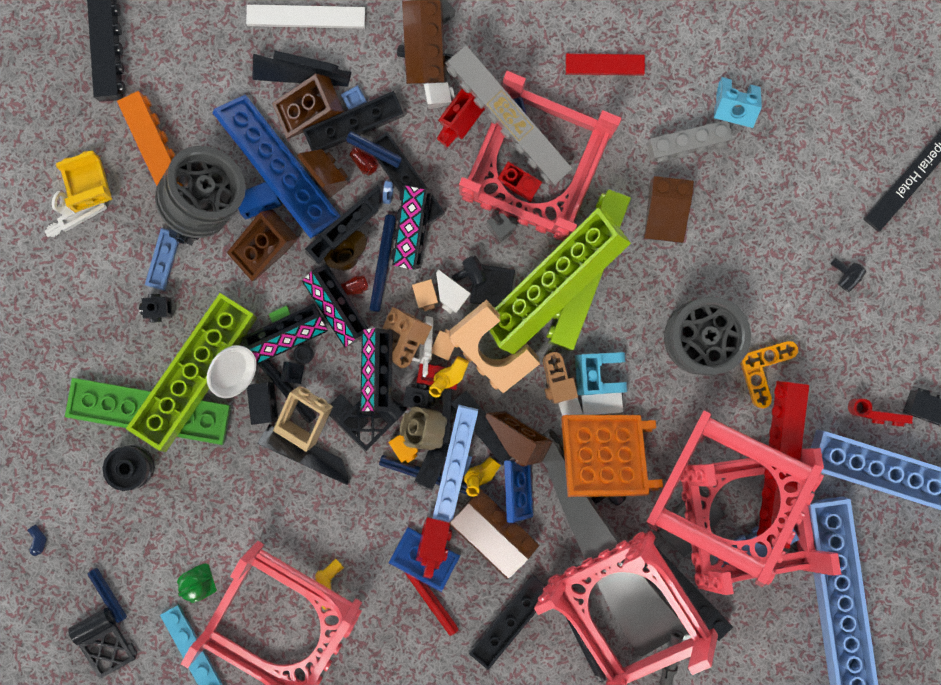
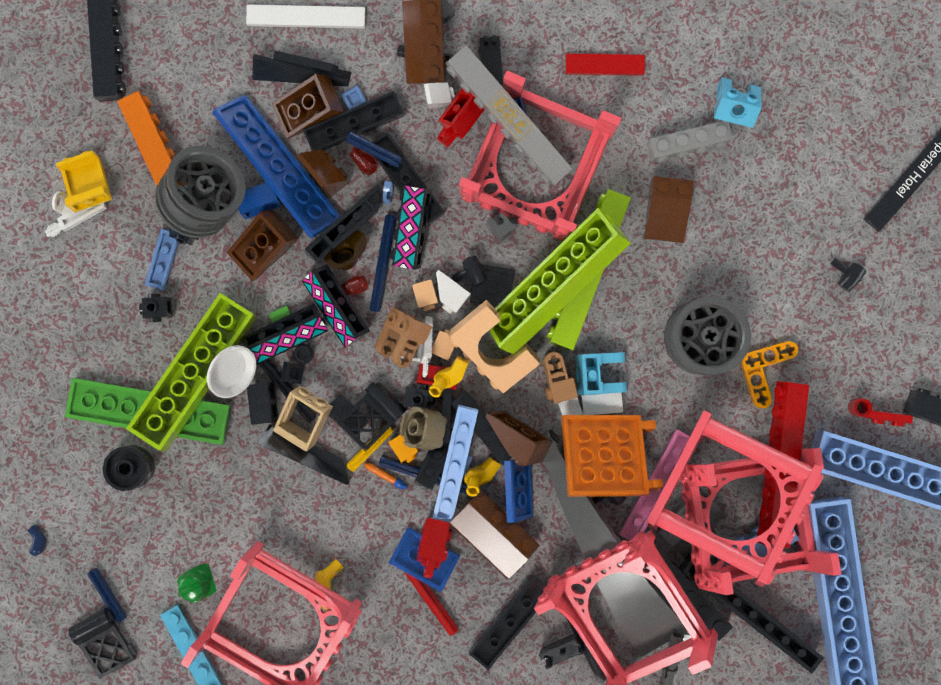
(361, 456): none -> yellow axle
(376, 370): black brick -> none
(385, 475): none -> orange piece
(492, 56): none -> black hinge
(519, 181): red slope -> none
(562, 650): none -> black hinge
(638, 516): none -> bright pink plate
(763, 623): none -> black brick

